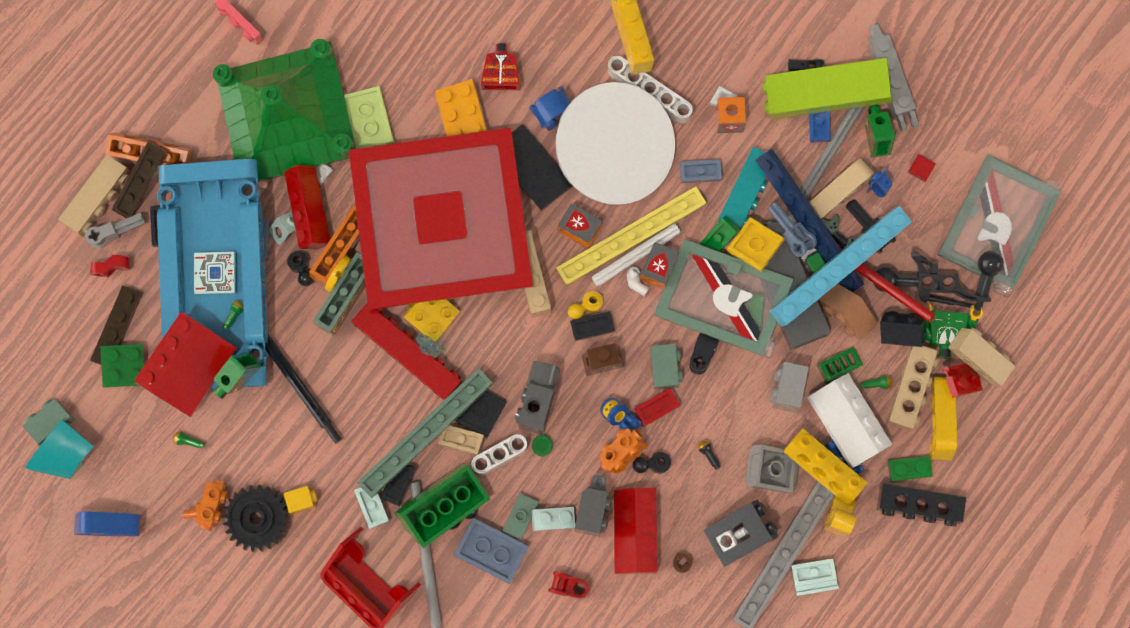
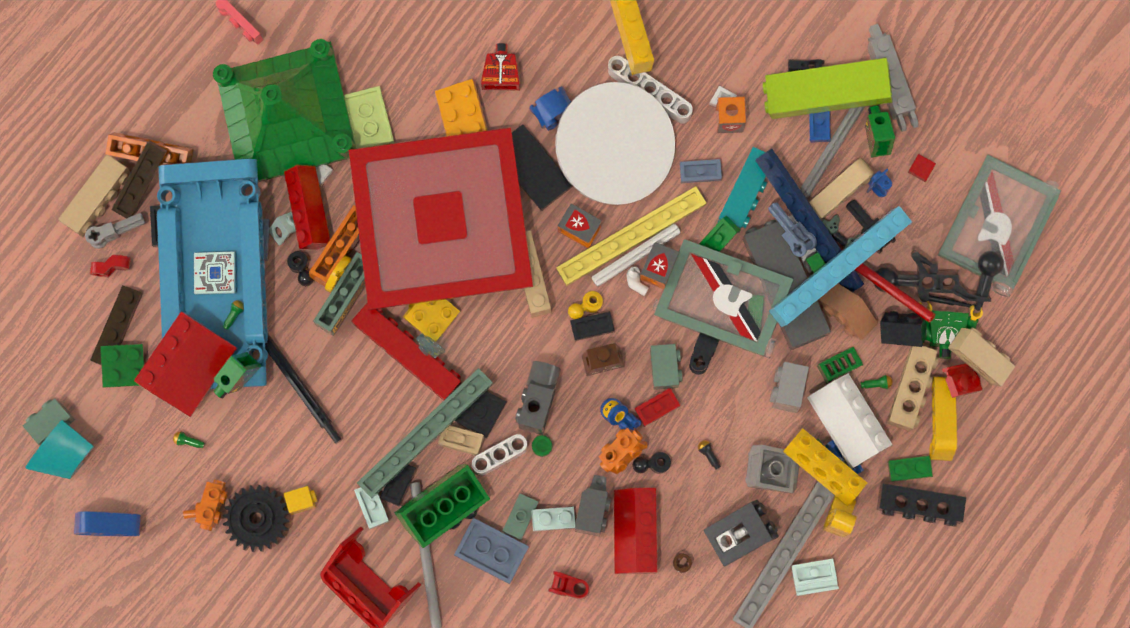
(755, 244): yellow tile -> none

